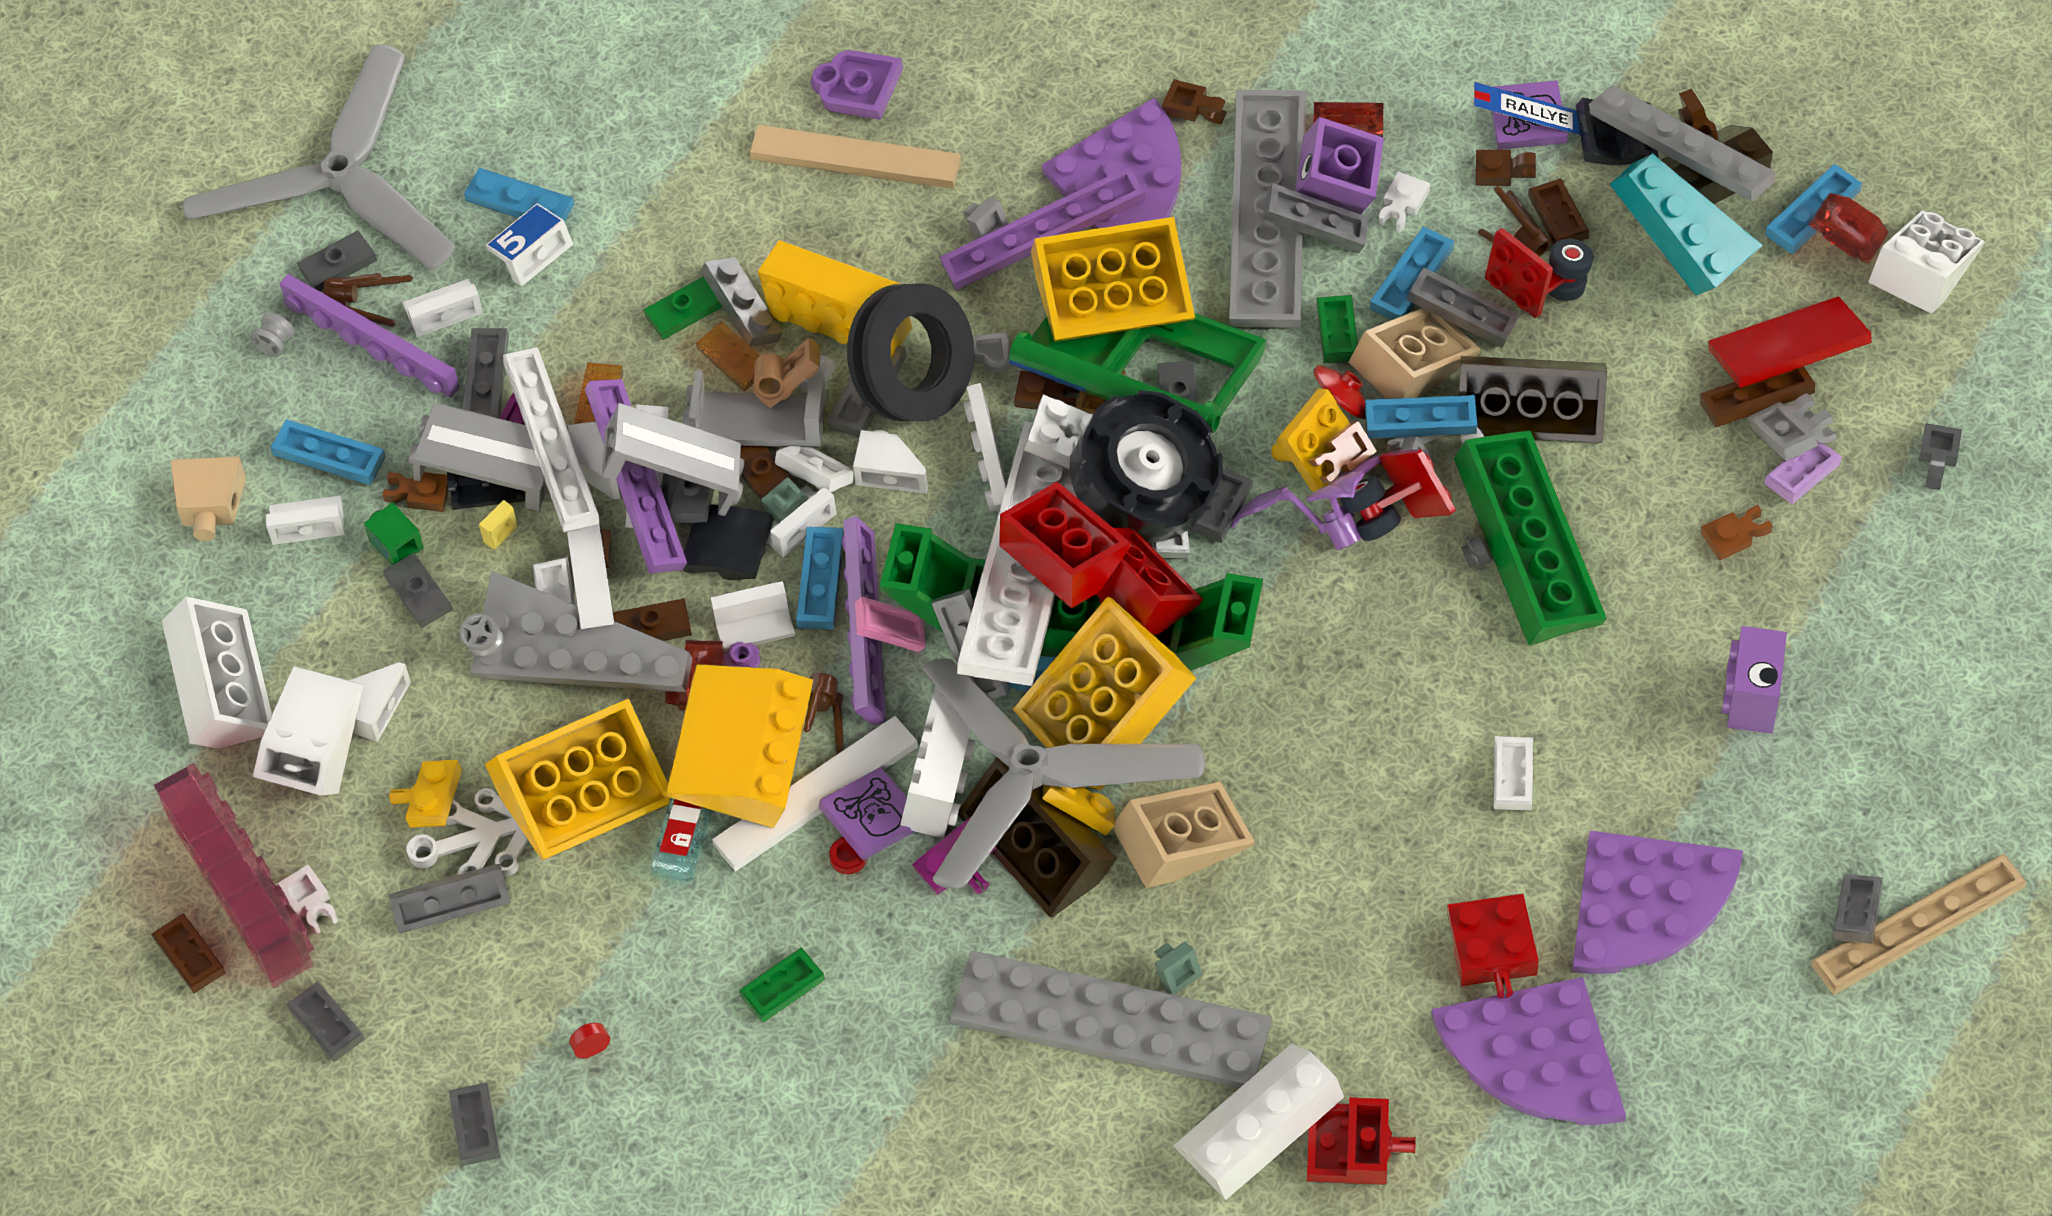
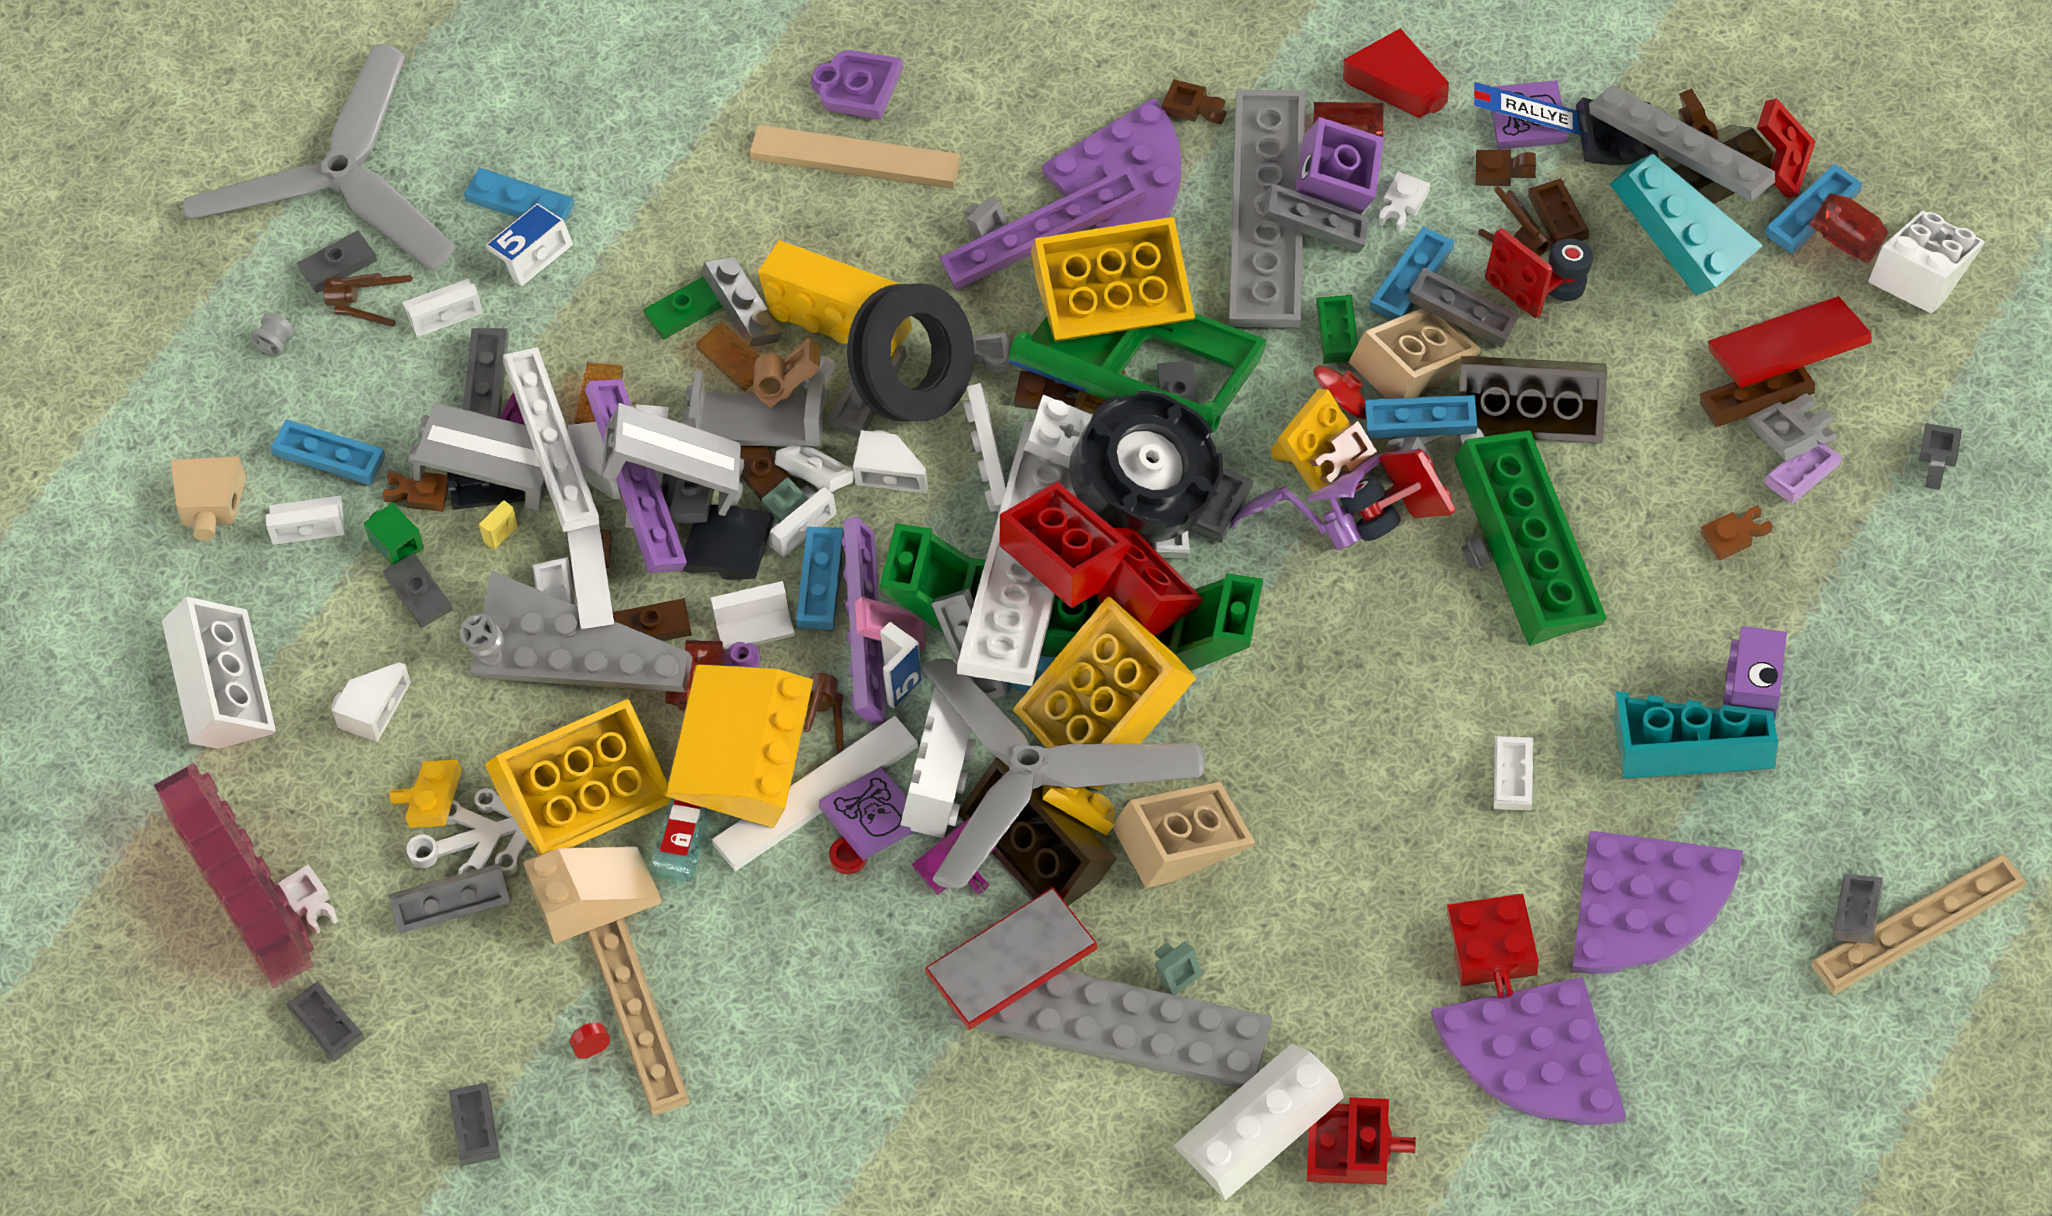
(188, 953): reddish brown plate -> none
(309, 733): white slope -> none
(375, 339): medium lavender plate -> none
(589, 887): none -> tan slope
(638, 1017): none -> tan tile
(782, 985): green plate -> none
(901, 663): none -> panel
(1011, 958): none -> flat silver tile
(1398, 75): none -> red slope
(1691, 738): none -> teal wedge
(1791, 143): none -> red plate

